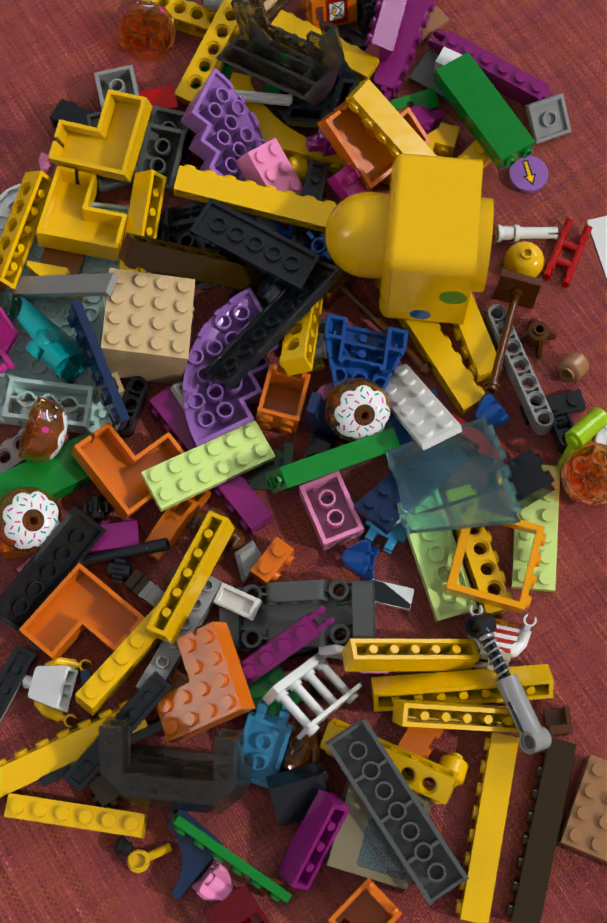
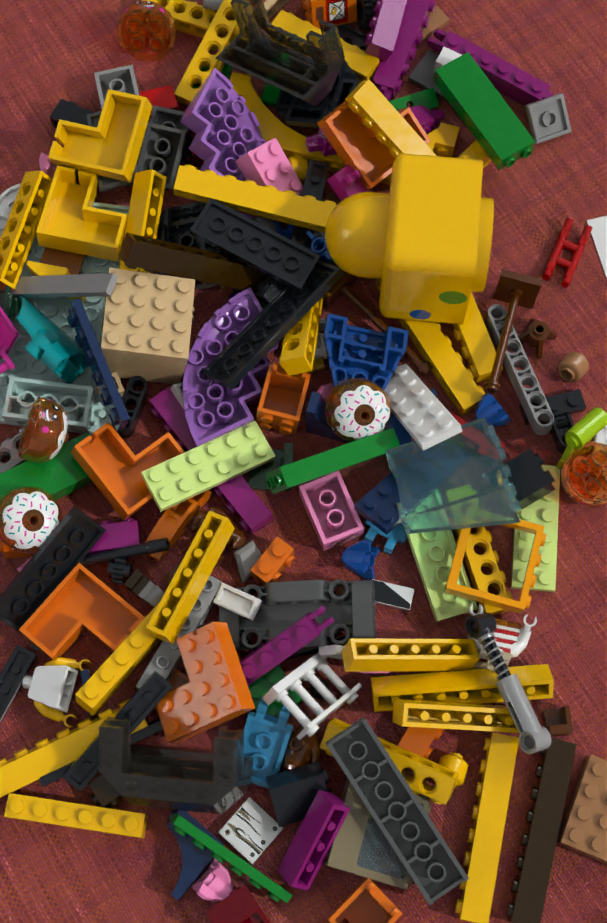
(96, 508): black gear -> none
(123, 846): black piece -> none
(139, 860): yellow plate -> none
(250, 830): none -> white tile
(266, 98): white axle -> none
(318, 444): black piece -> none
(516, 232): white pin -> none
(524, 259): yellow cylinder -> none
(528, 175): medium lavender tile -> none

